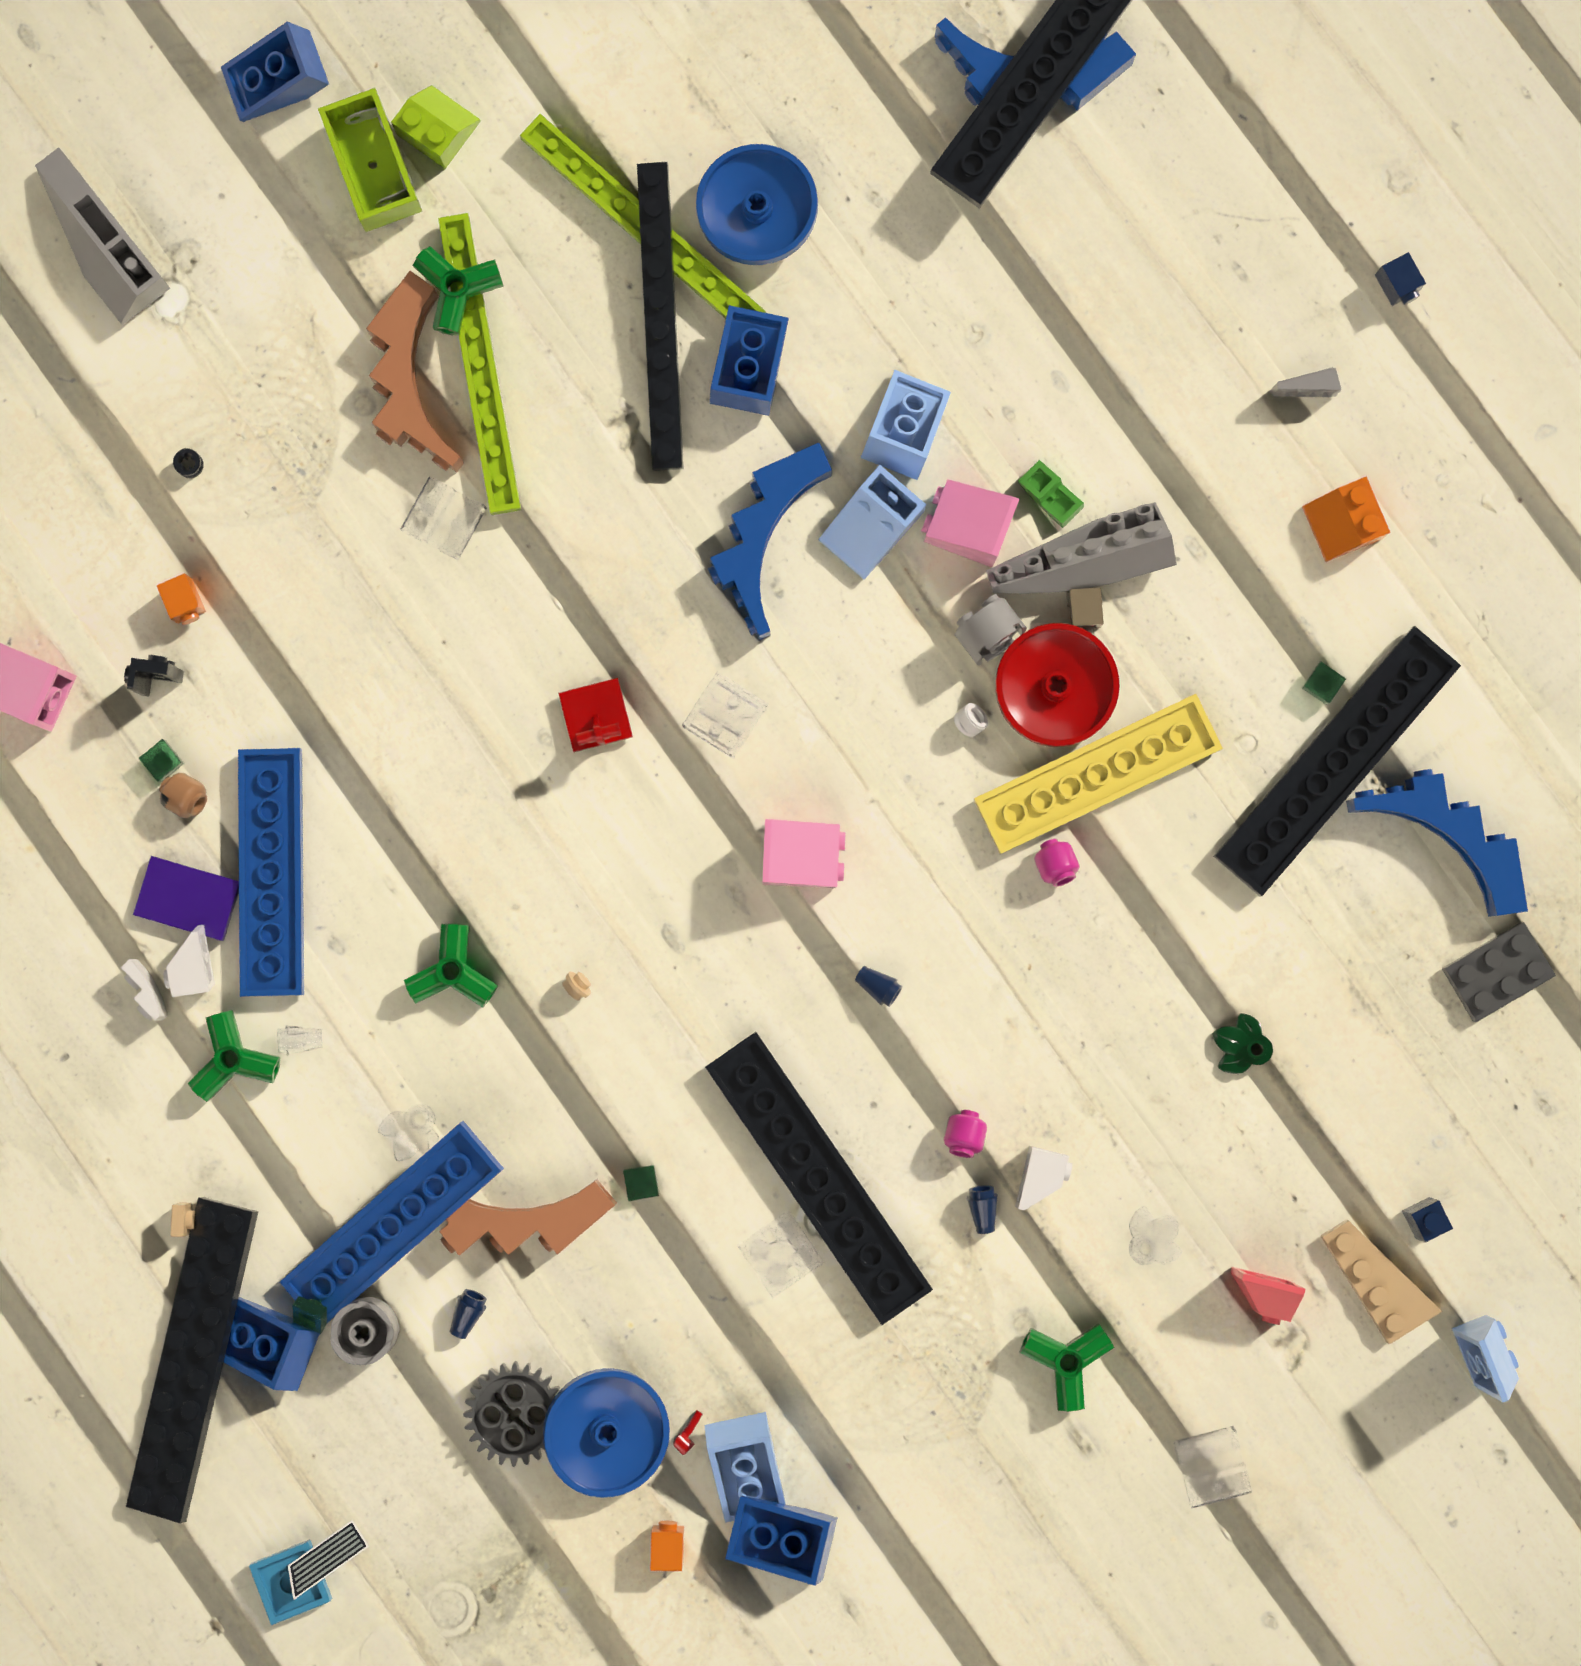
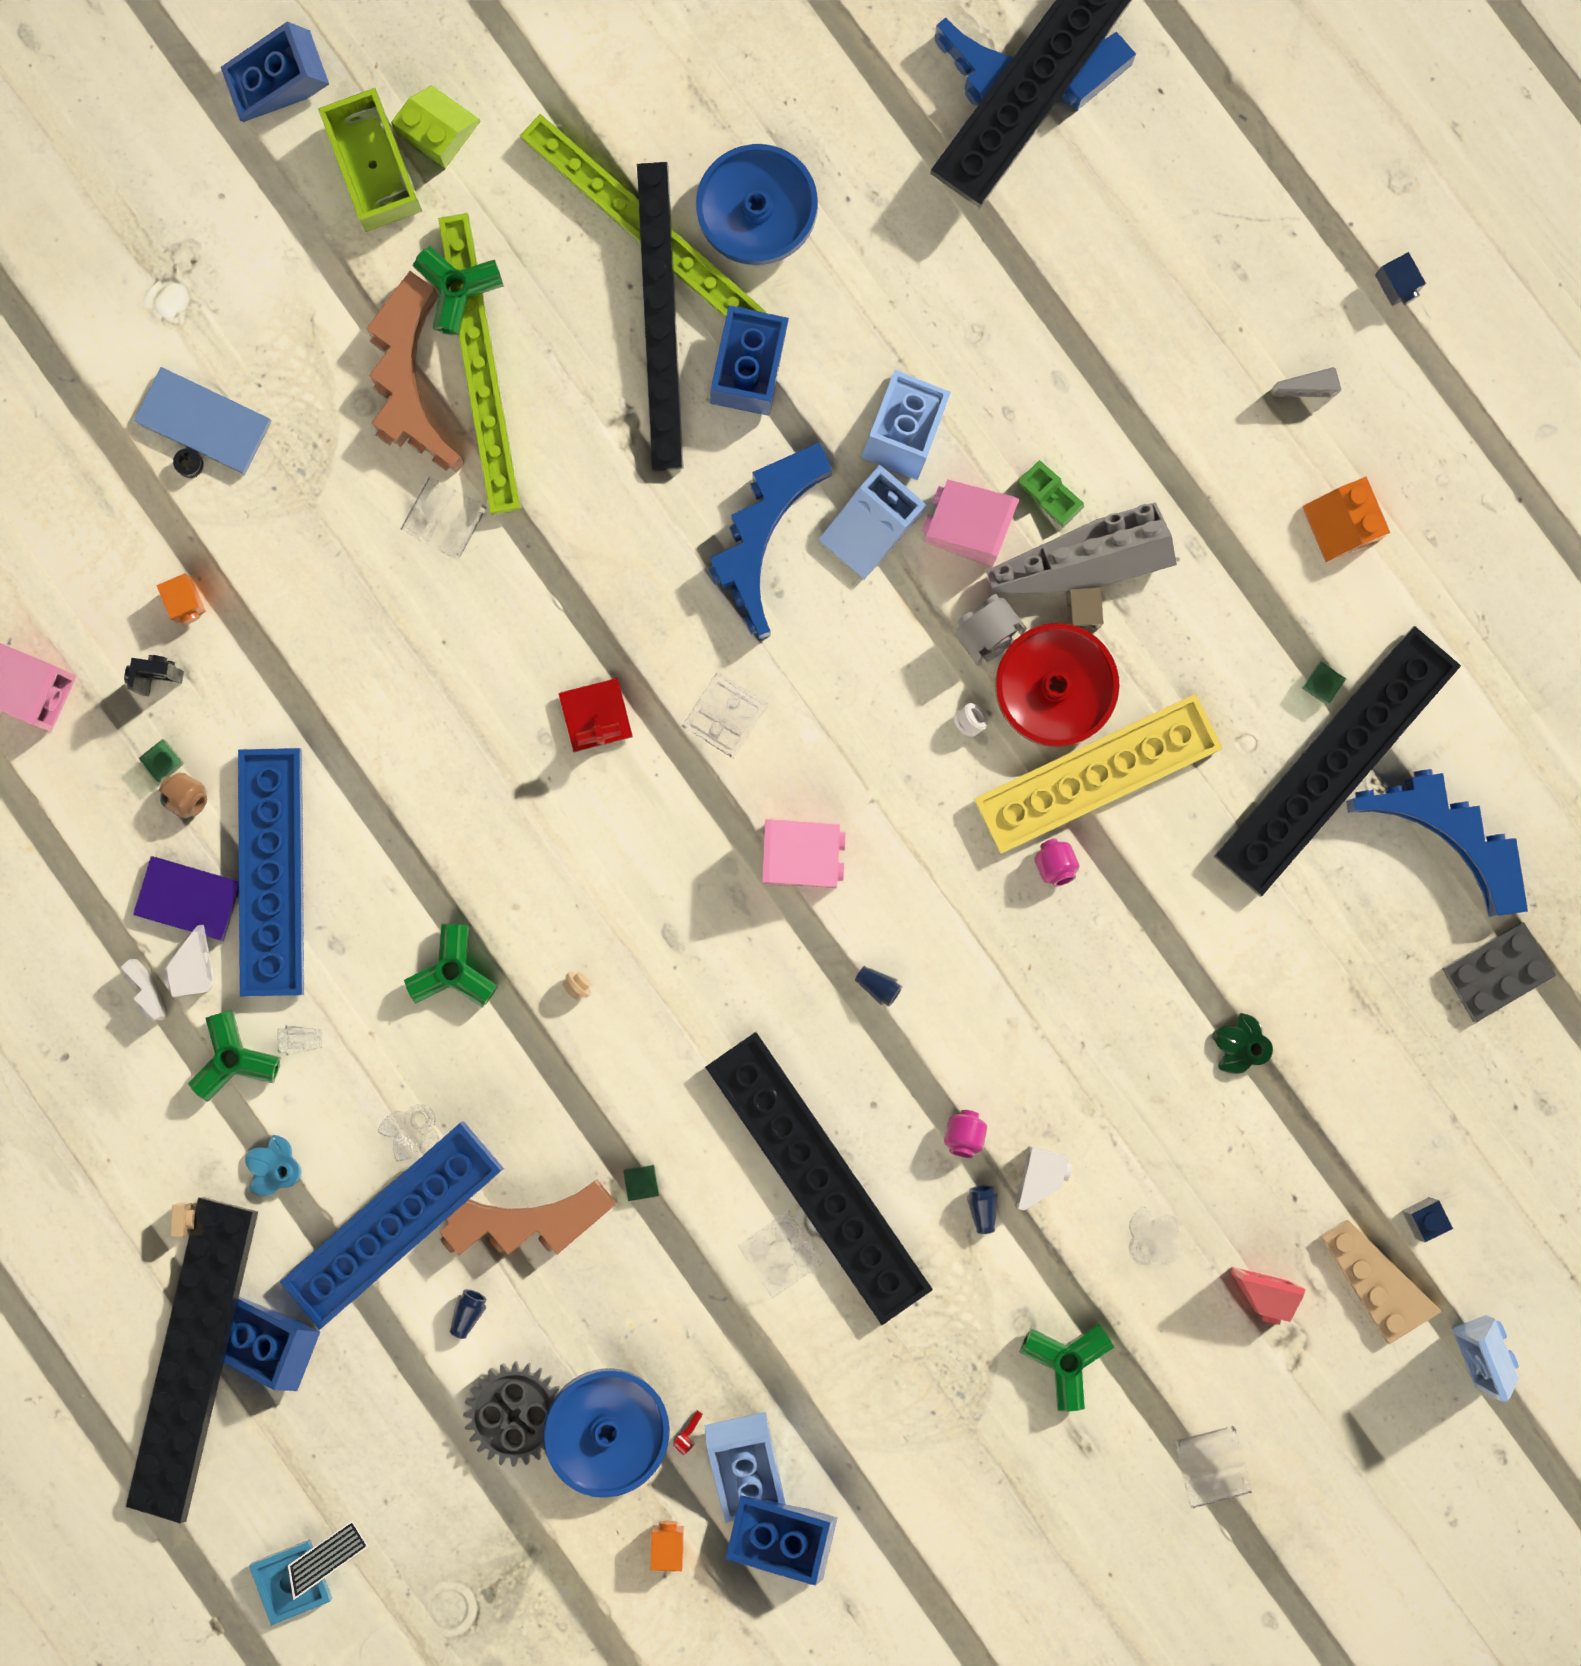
(99, 242): light grey wedge -> none
(202, 420): none -> medium blue tile
(268, 1166): none -> dark azure plate
(310, 1314): clear green plate -> none
(348, 1323): light grey brick -> none

